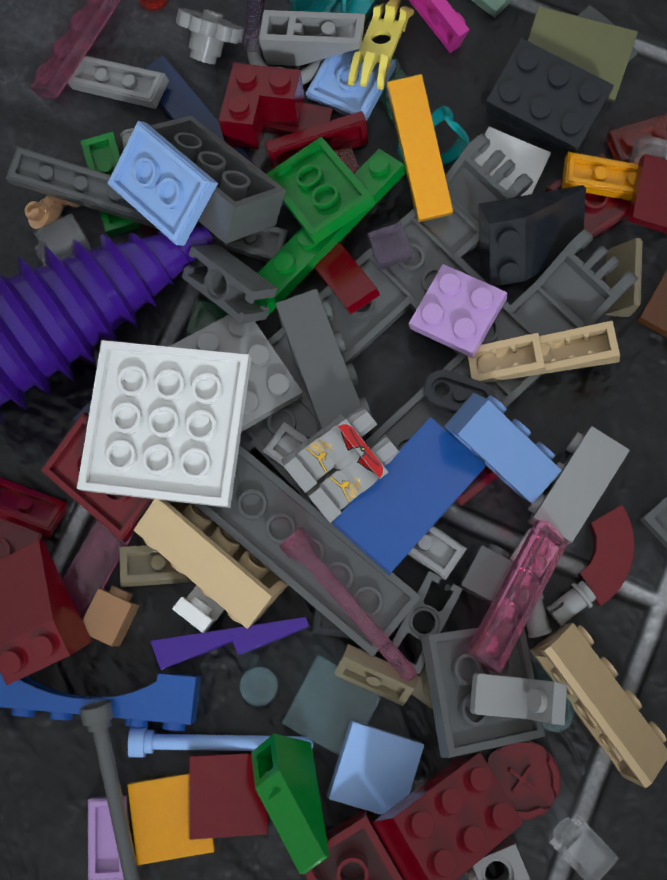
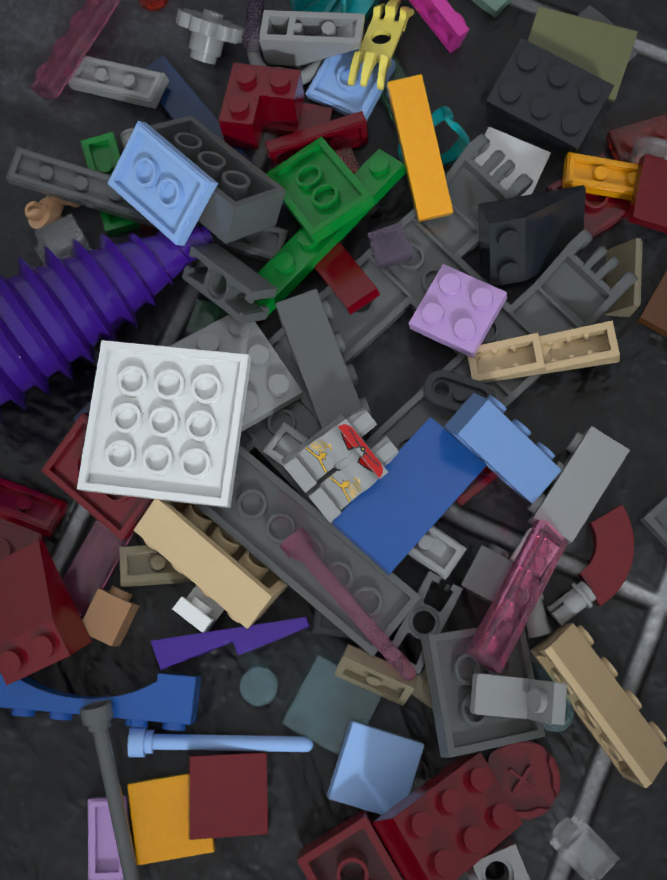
(291, 796): green slope -> none

